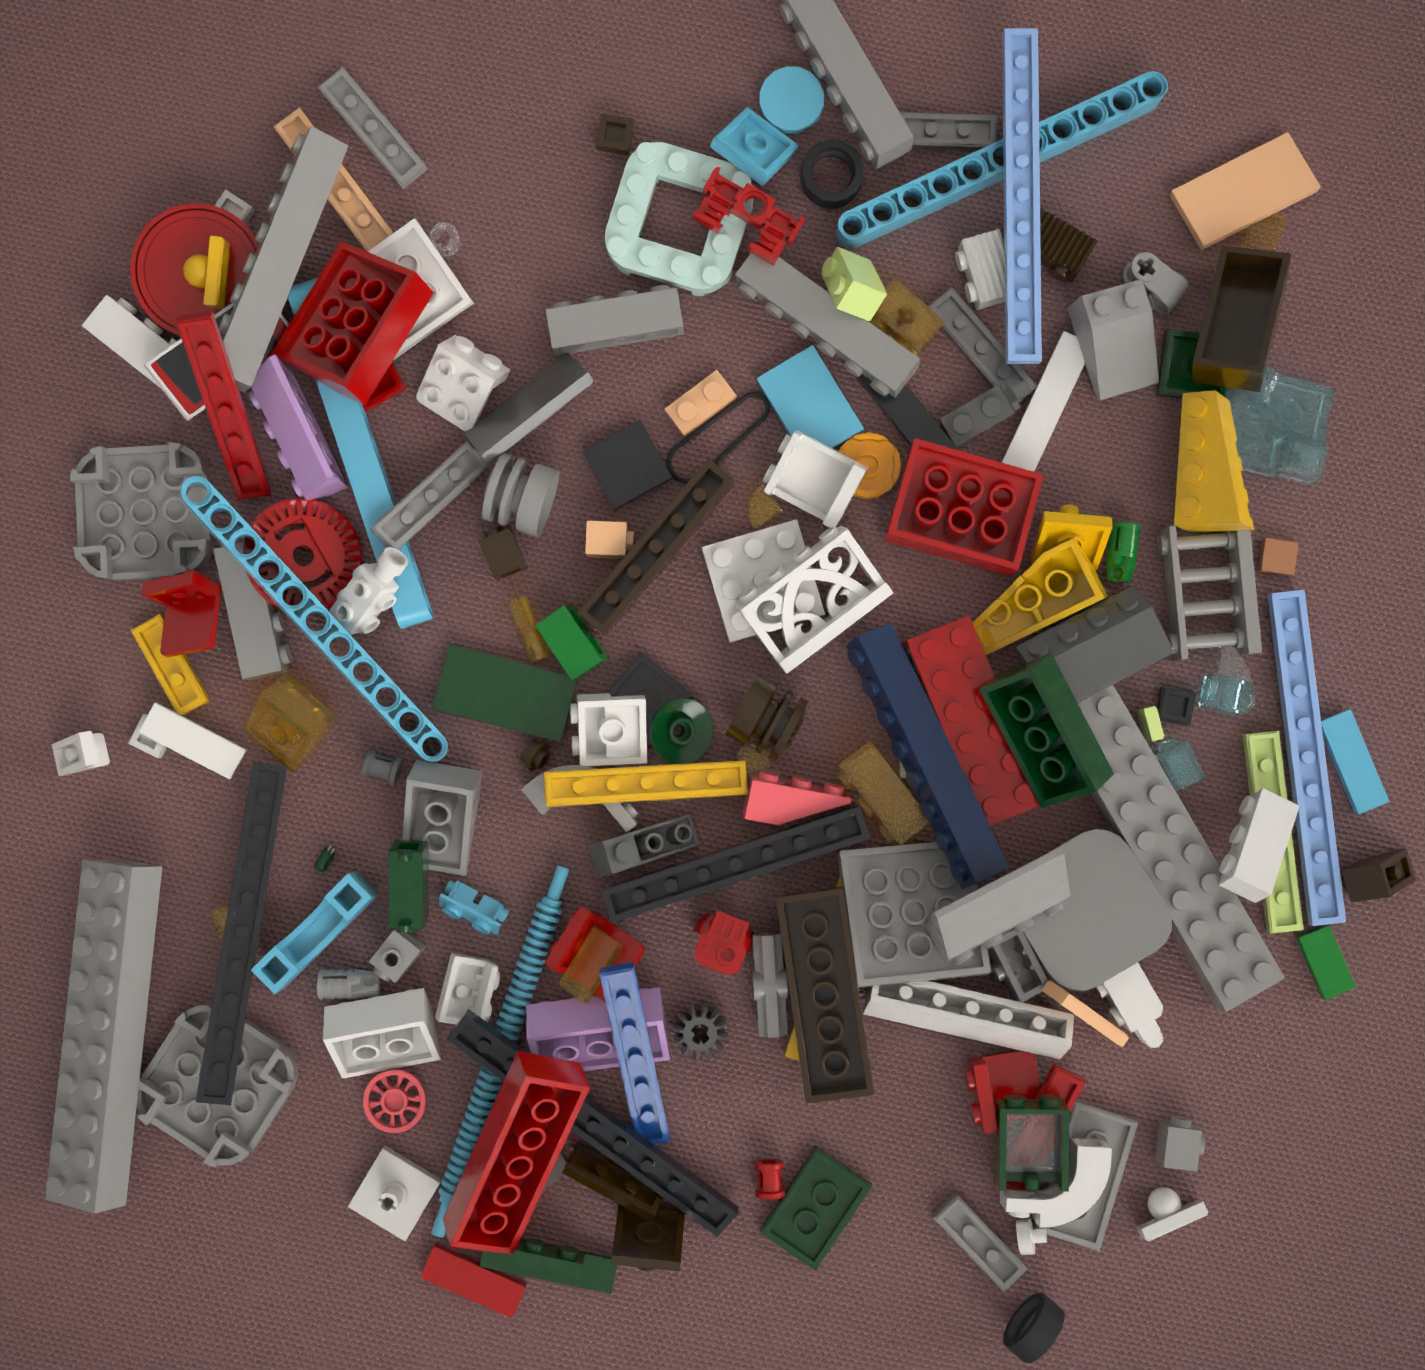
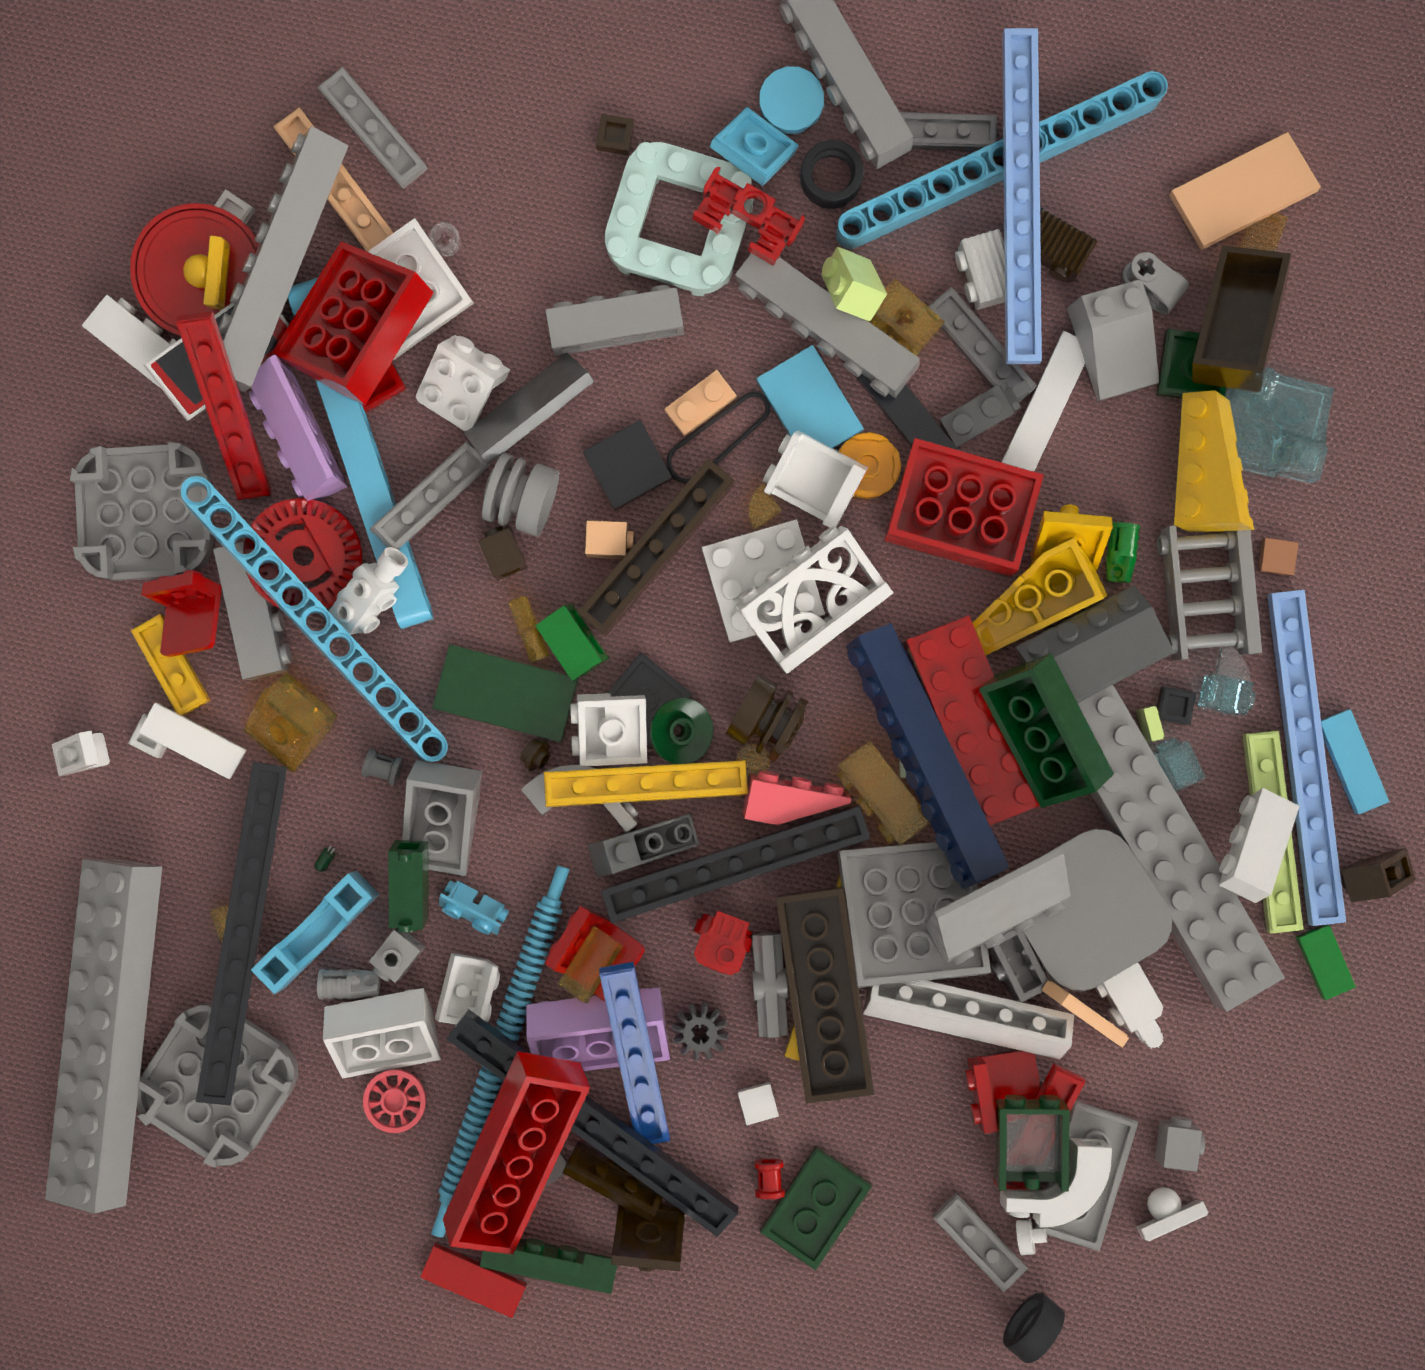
(394, 1193): white tile -> none
(758, 1103): none -> white tile

